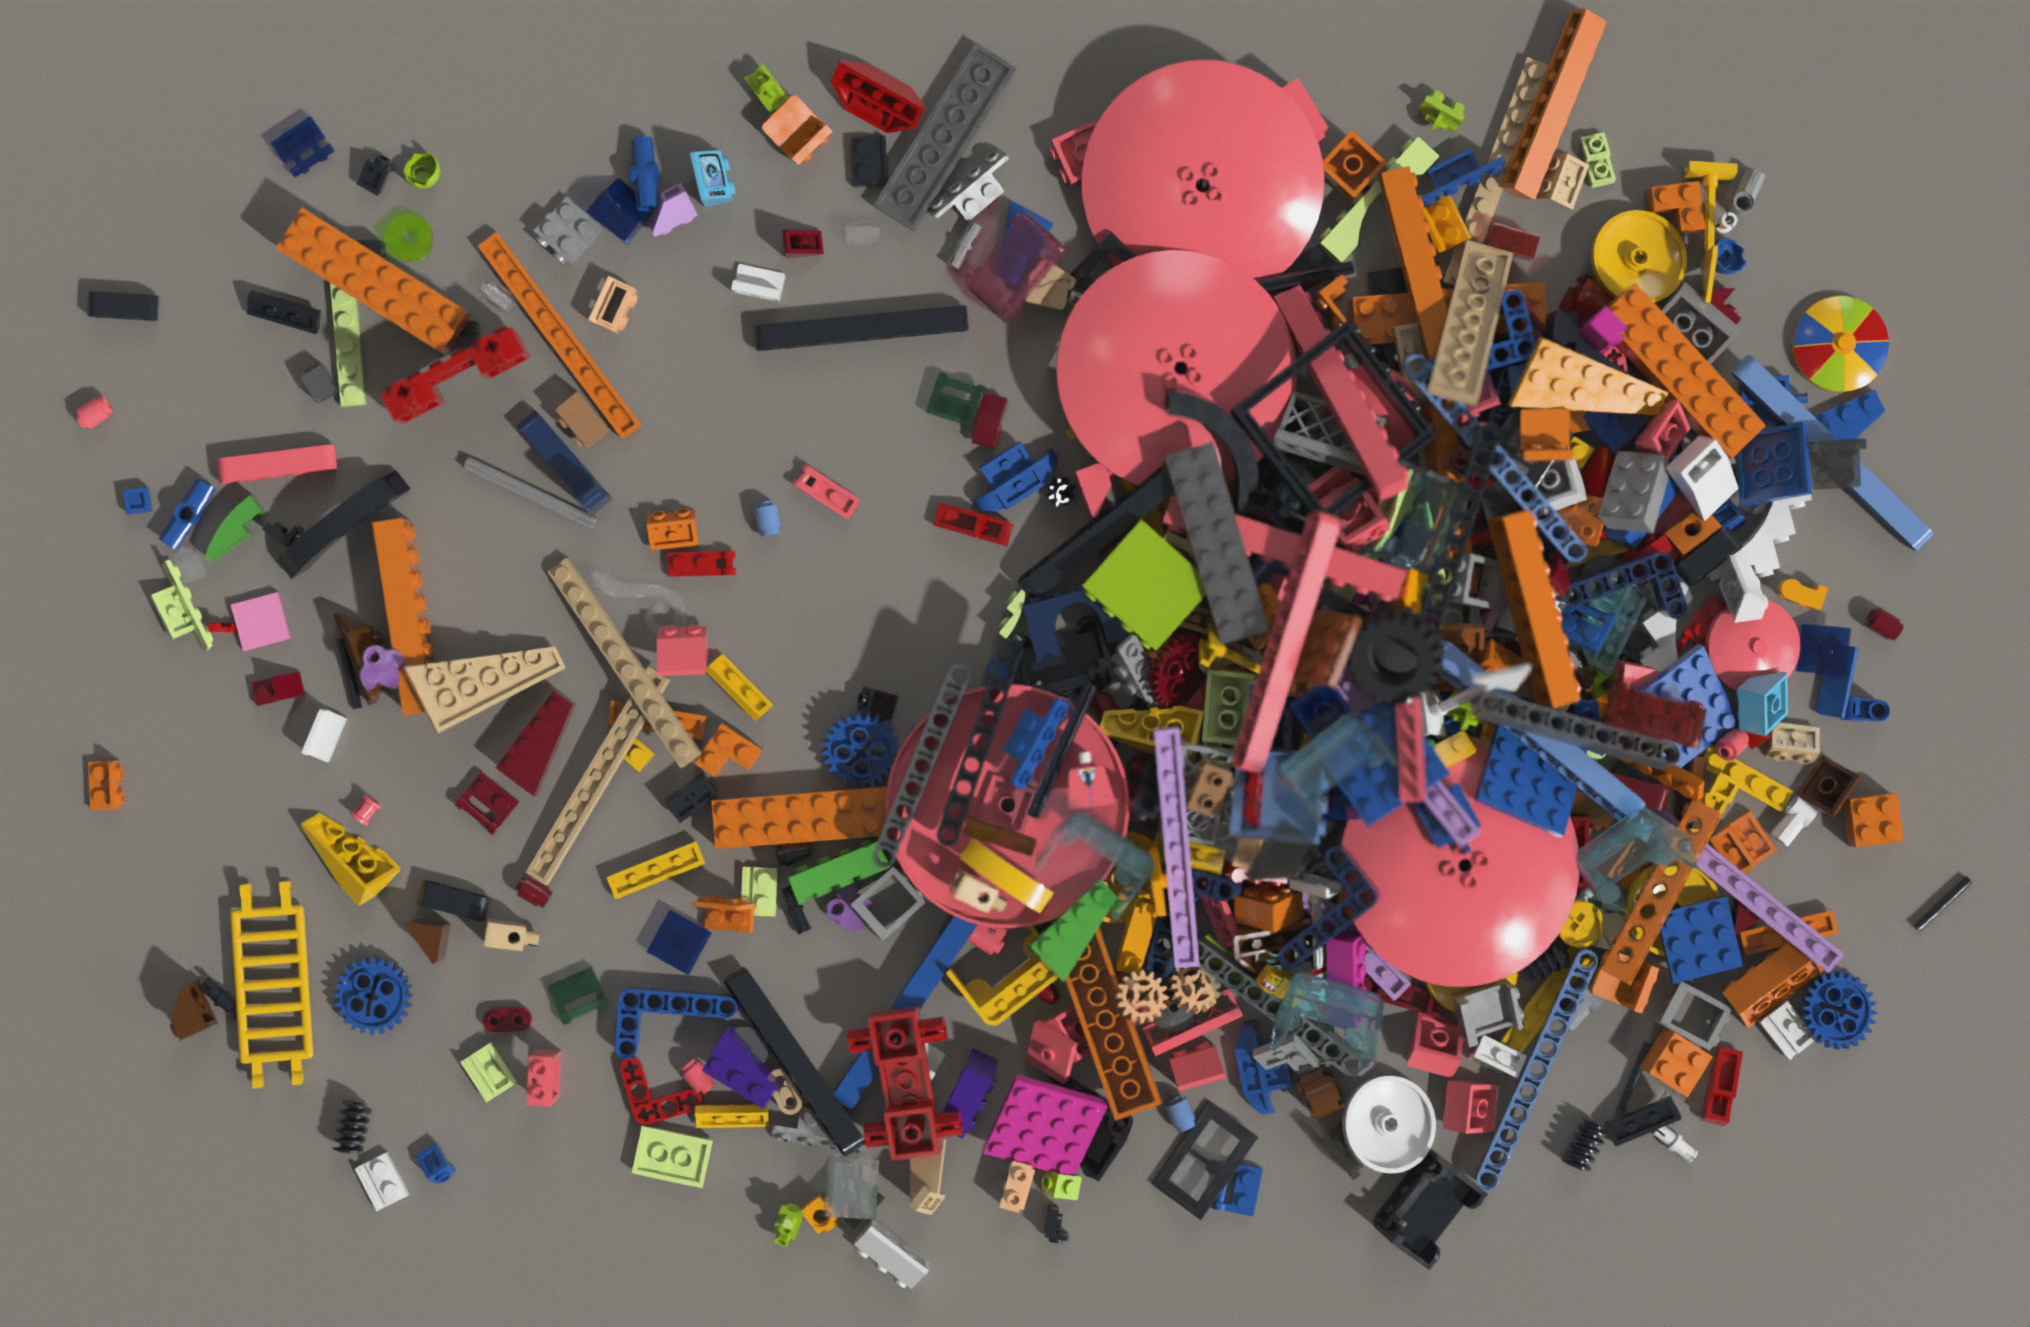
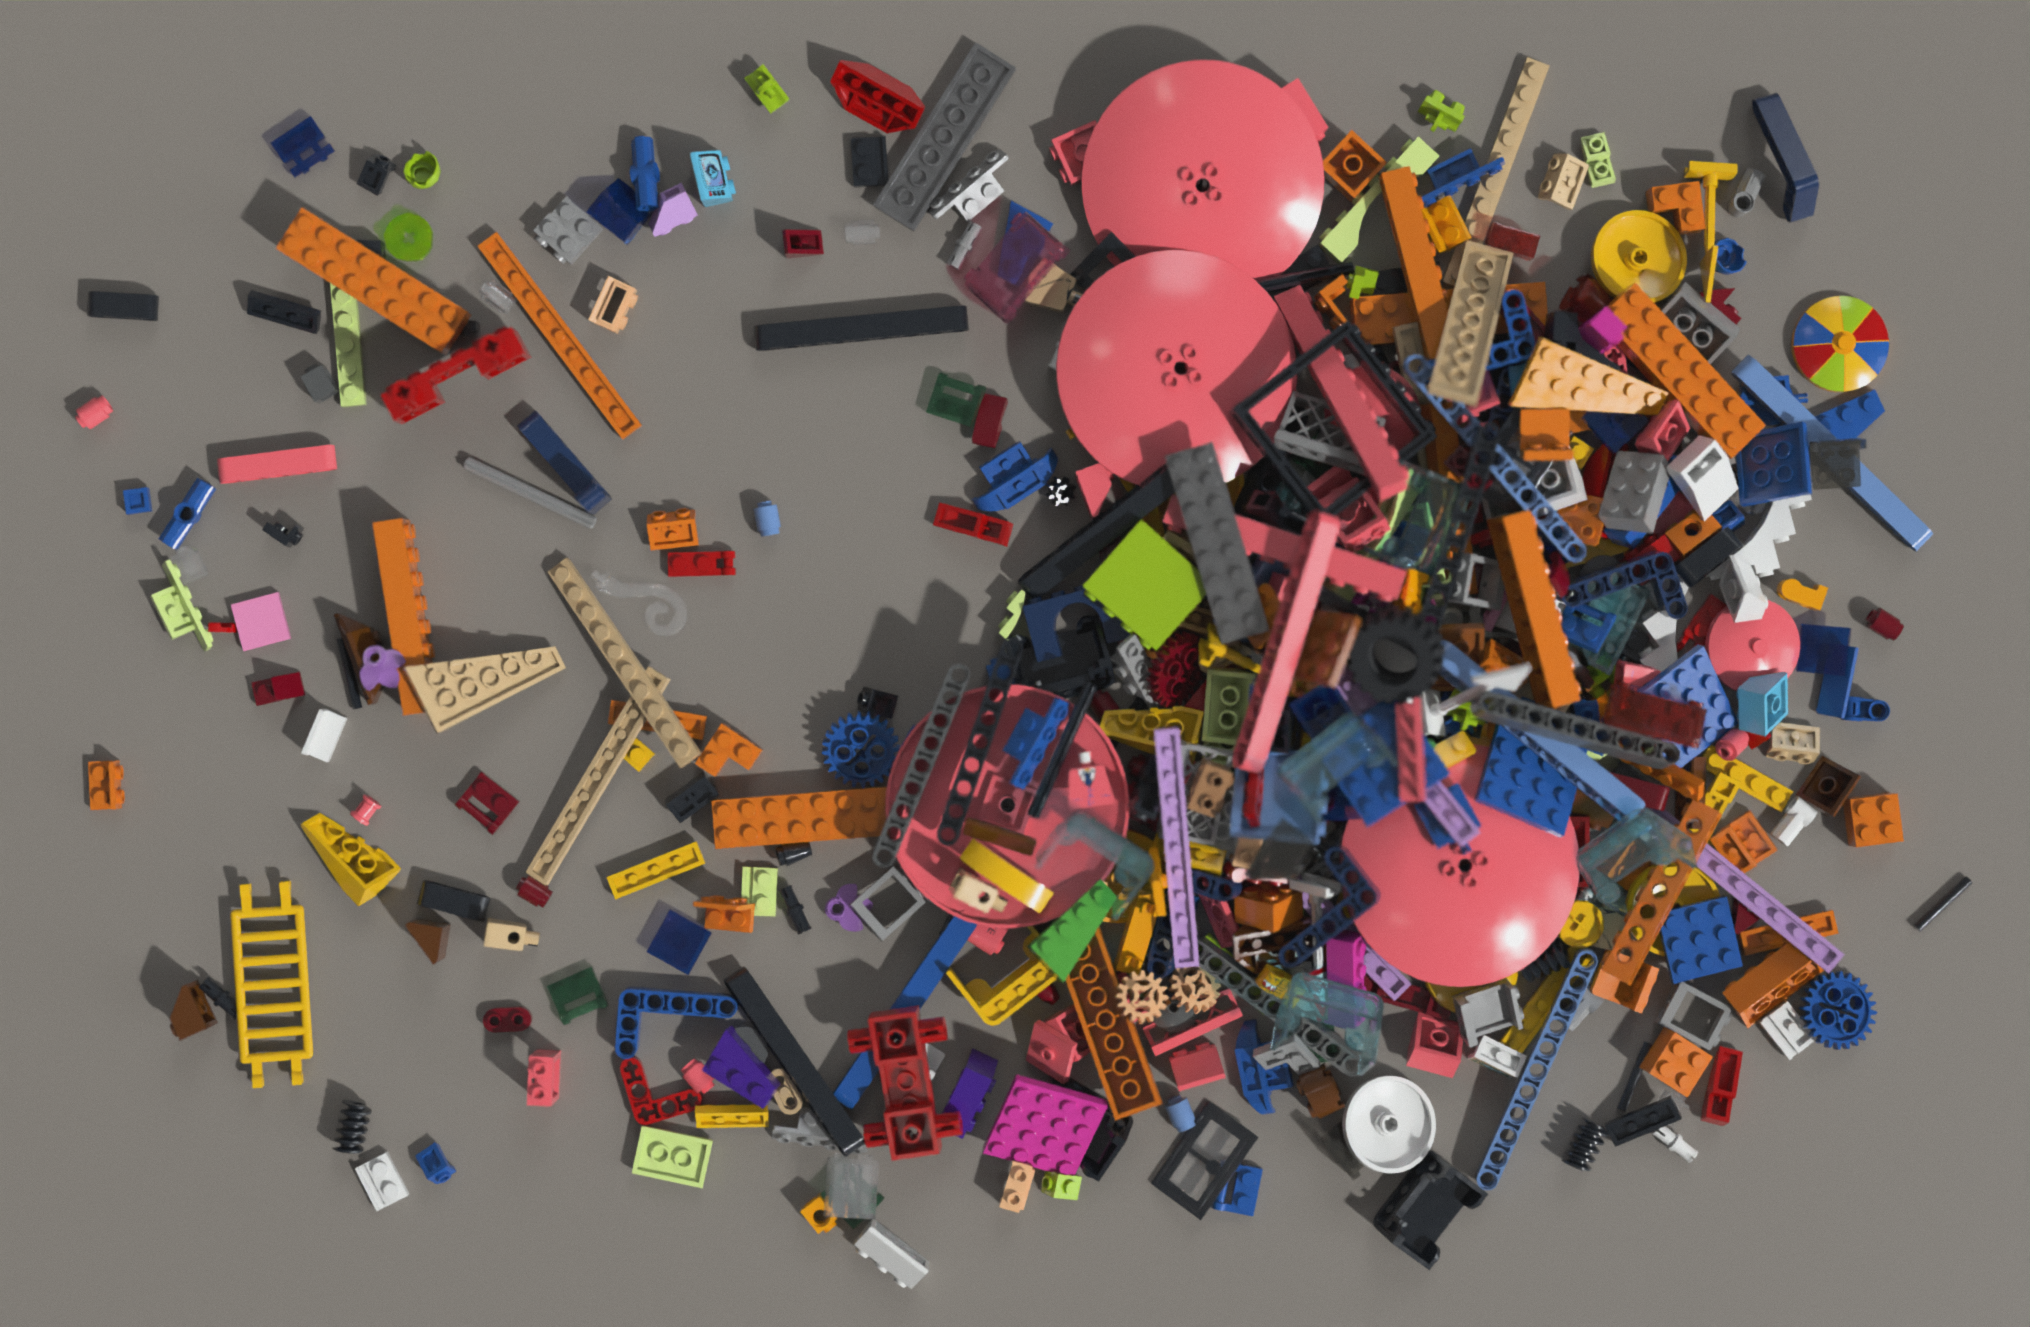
(234, 528): bright green slope -> none
(340, 521): black arch -> none
(352, 988): blue gear -> none
(488, 1072): yellowish green plate -> none
(535, 747): dark red wedge -> none
(582, 420): medium nougat brick -> none
(682, 650): coral slope -> none
(739, 687): yellow plate -> none
(758, 283): white panel -> none
(787, 1224): lime hips -> none
(796, 130): orange bracket -> none
(827, 492): coral plate -> none
(836, 872): bright green wedge -> none
(926, 1181): tan piece -> none
(1054, 1221): black bracket -> none
(1201, 409): black arch -> none
(1362, 281): none -> lime bracket
(1470, 1106): coral slope -> none
(1553, 104): orange brick -> none
(1724, 226): white pin -> none
(1790, 155): none -> dark blue beam

